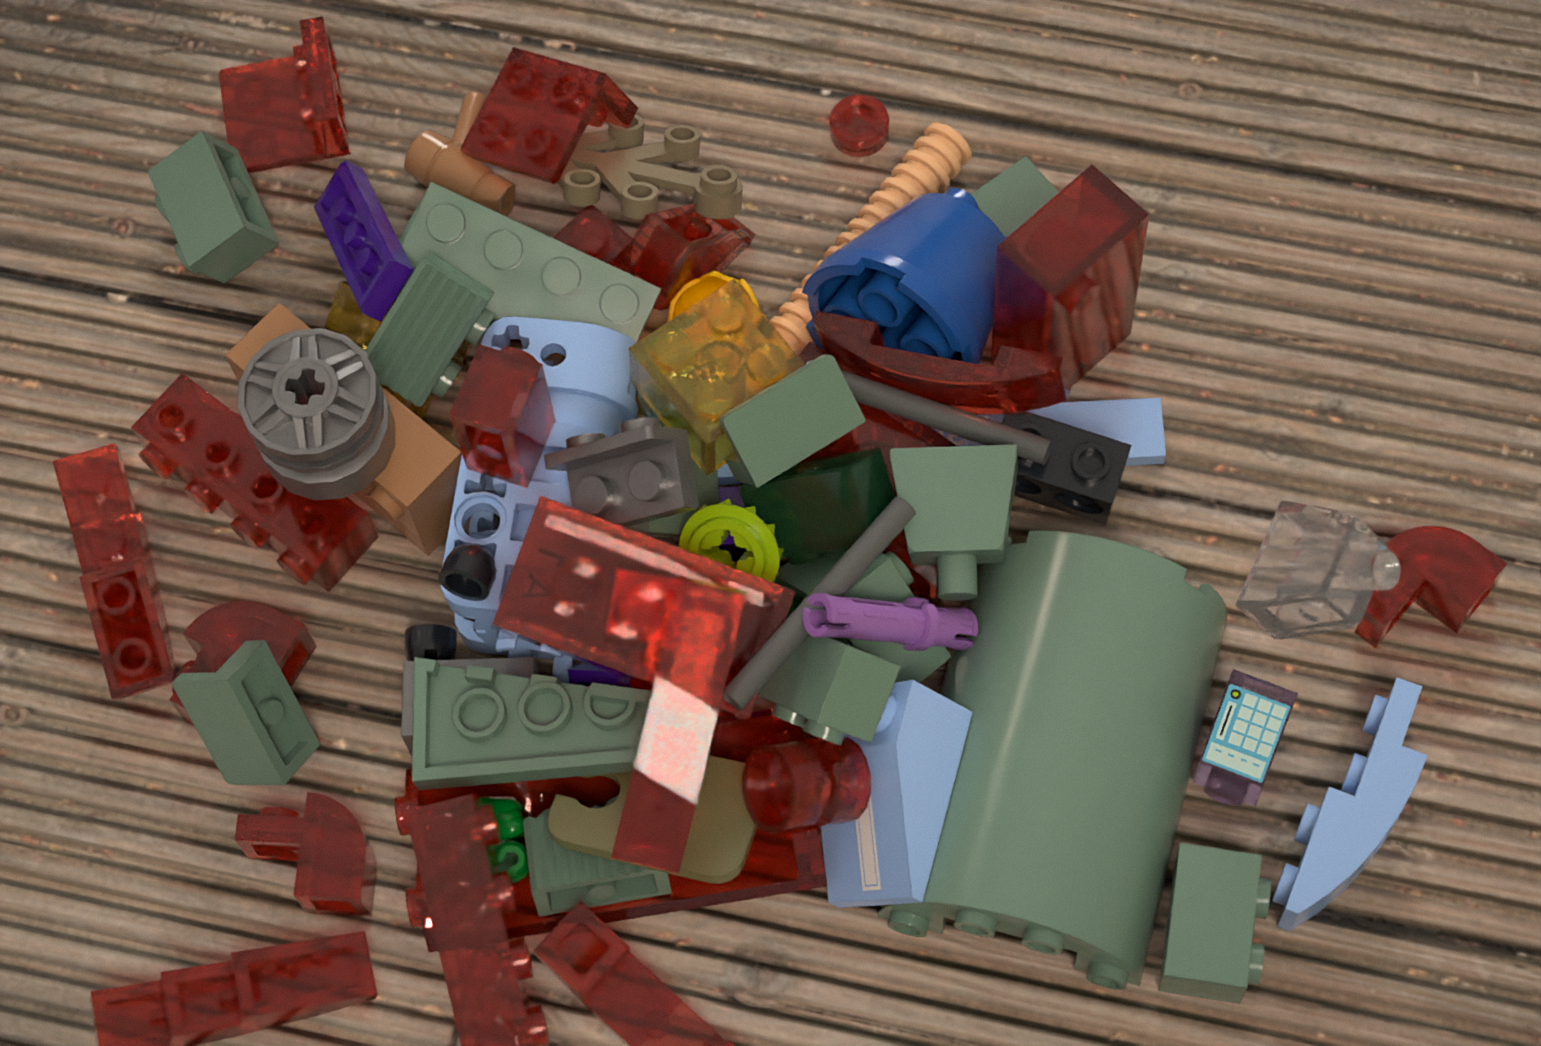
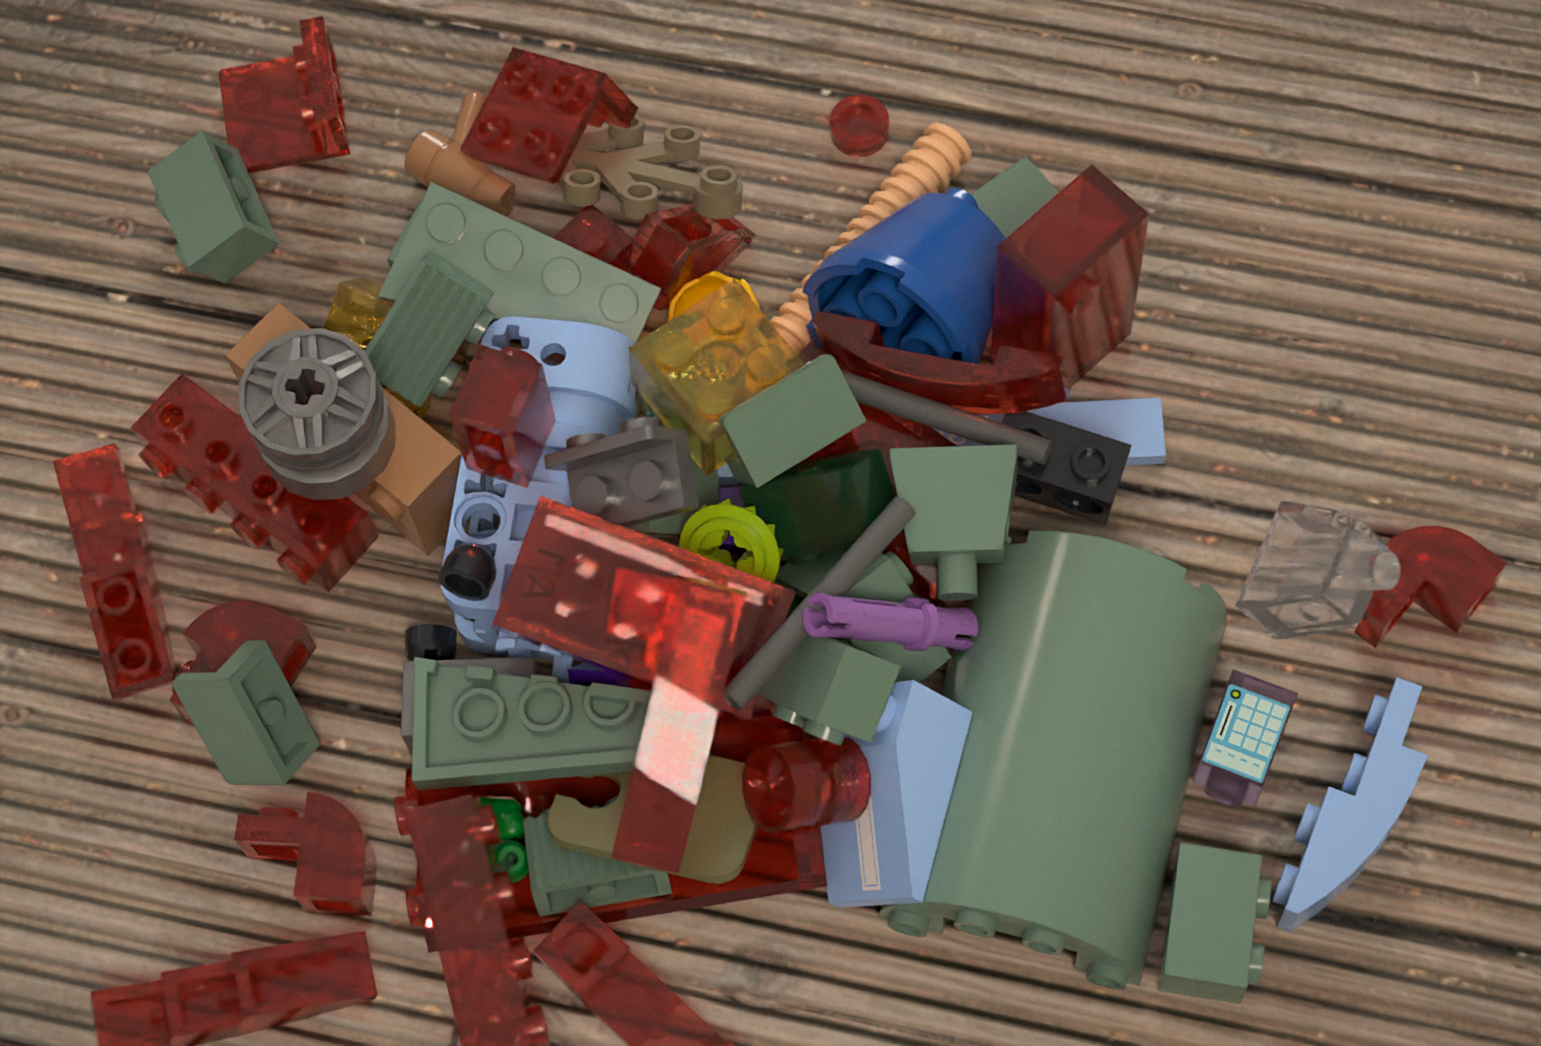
(363, 240): dark purple tile -> none

